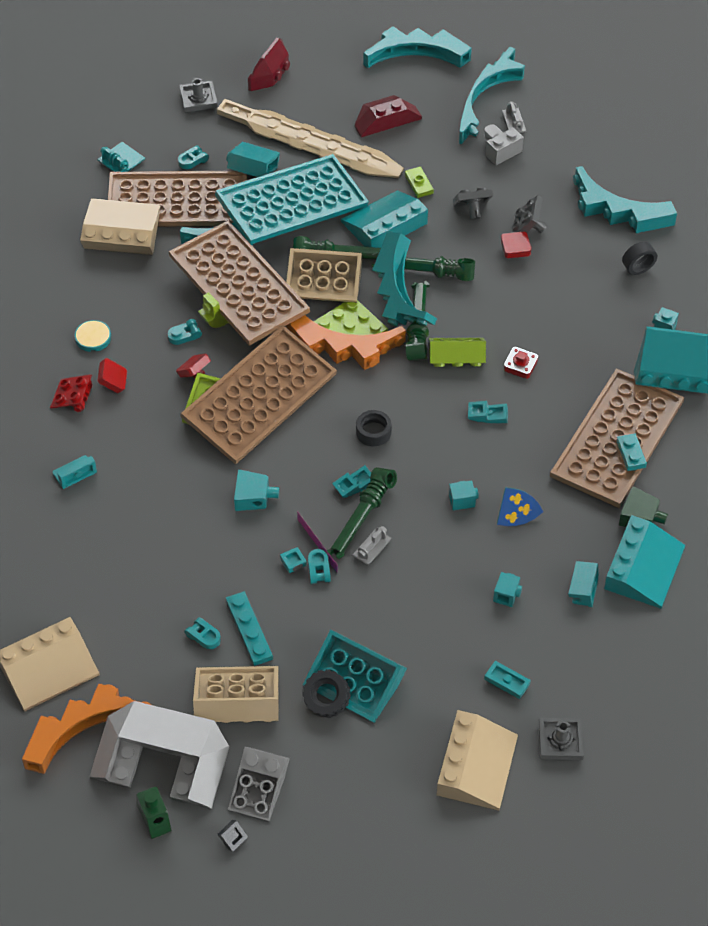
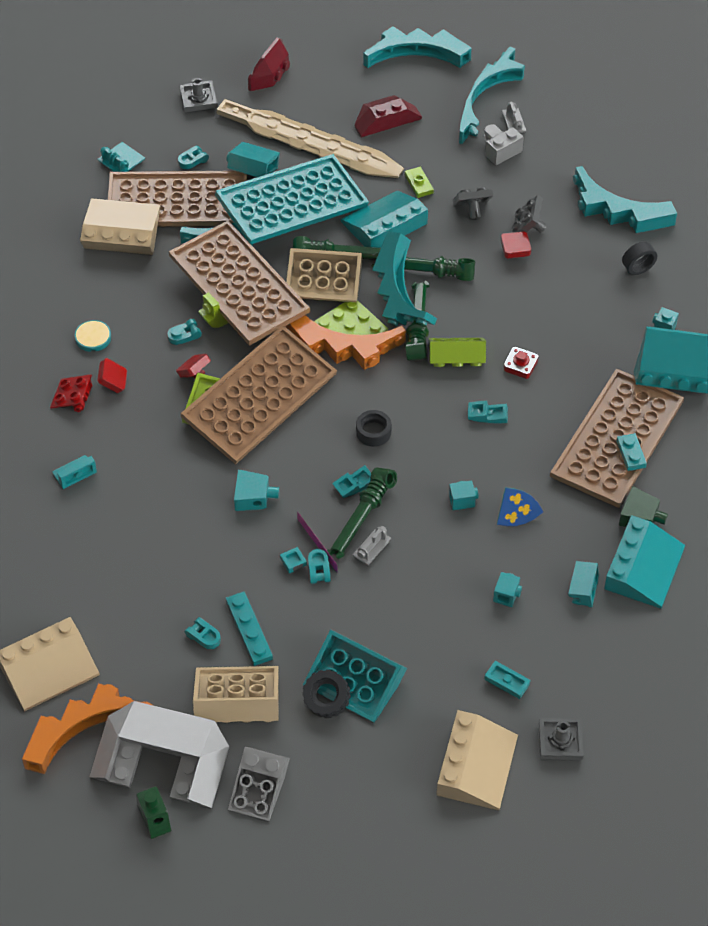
(232, 835): plate -> none

